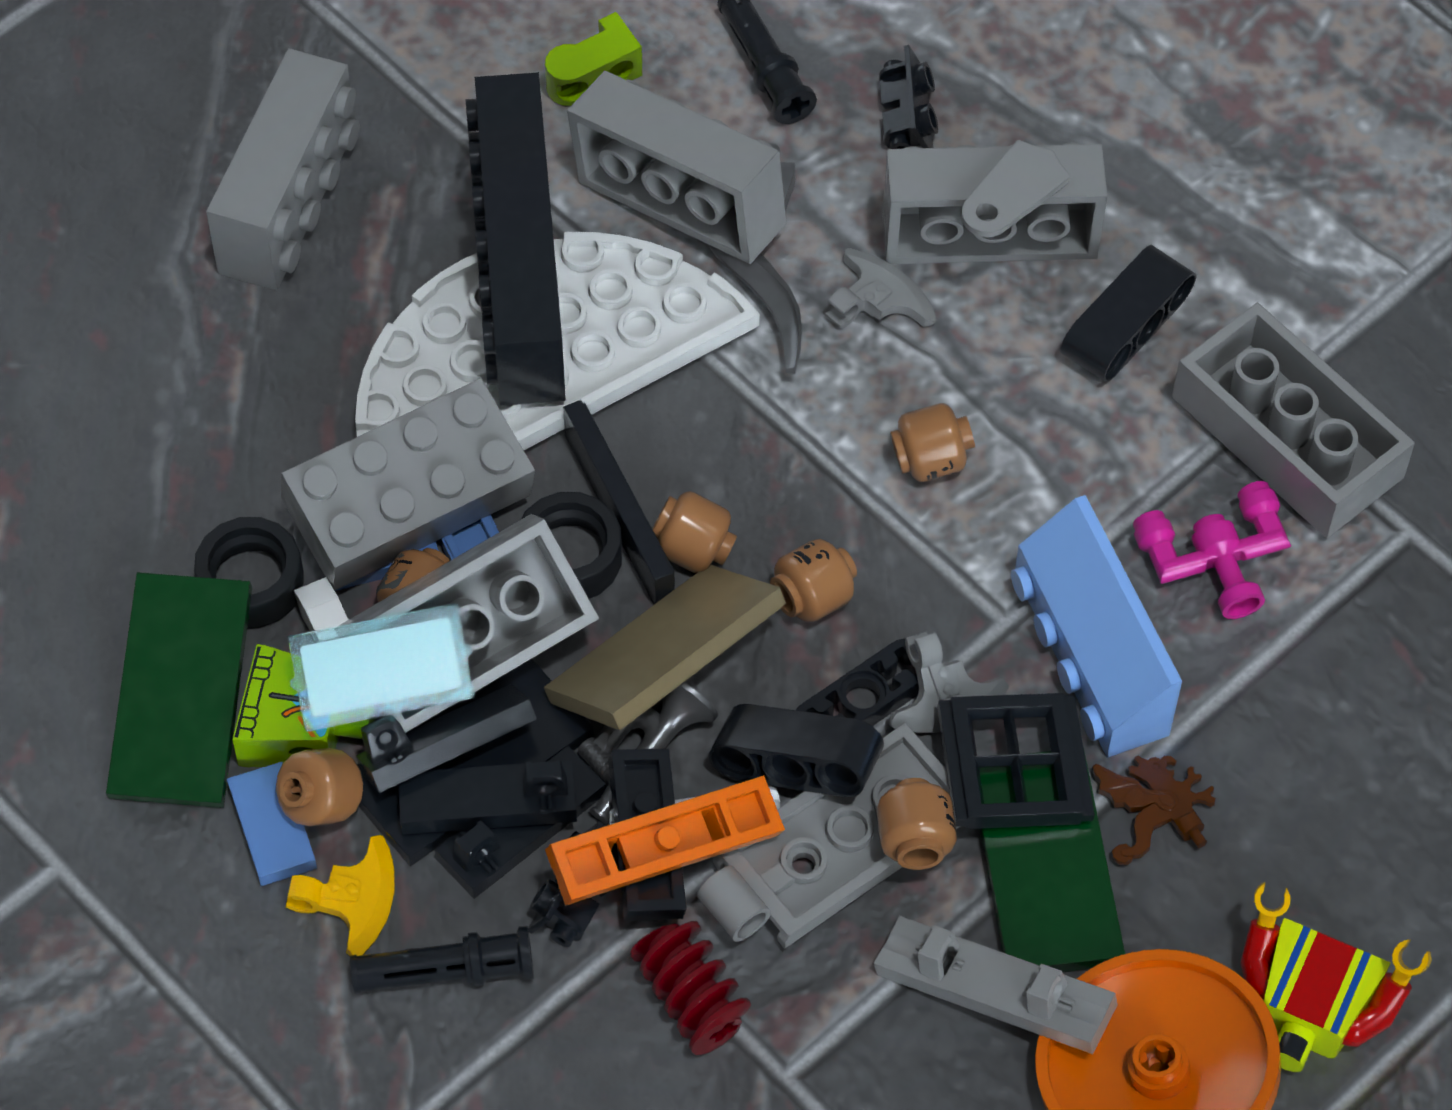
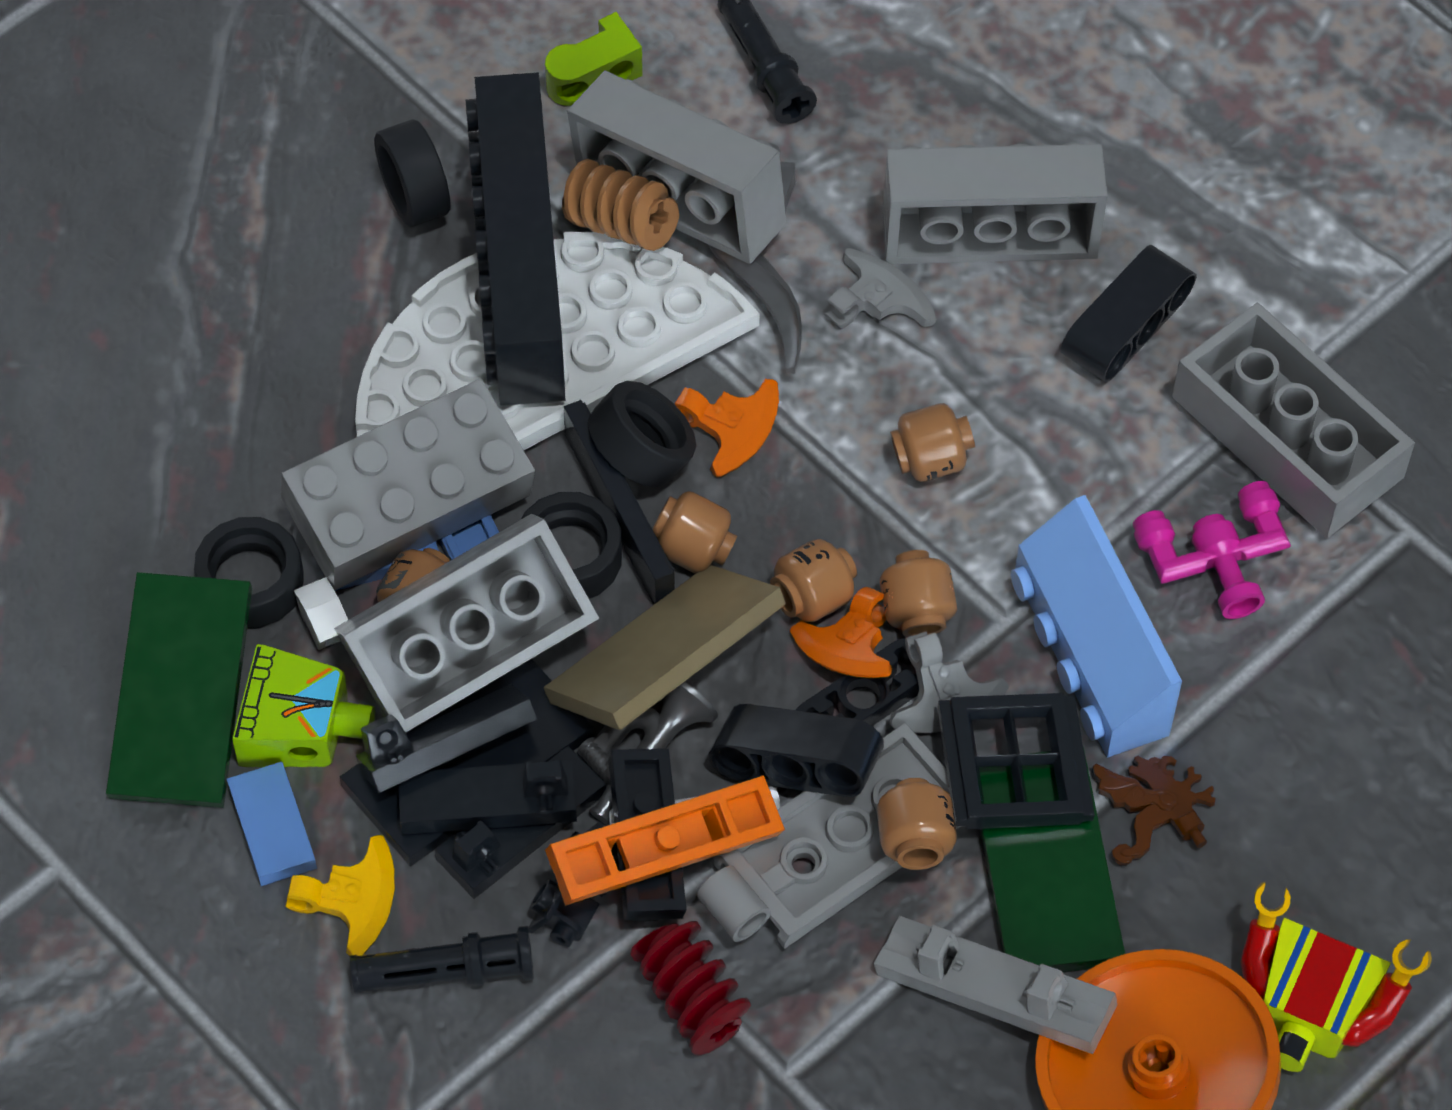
(283, 170): light grey brick -> none
(319, 787): medium nougat head -> none
(380, 667): clear light blue piece -> none
(412, 172): none -> black tyre
(620, 205): none -> medium nougat piece
(642, 433): none -> black tyre
(735, 422): none -> orange piece
(850, 642): none -> orange piece
(907, 86): black hinge -> none
(918, 593): none -> medium nougat head
(1013, 189): light grey piece -> none

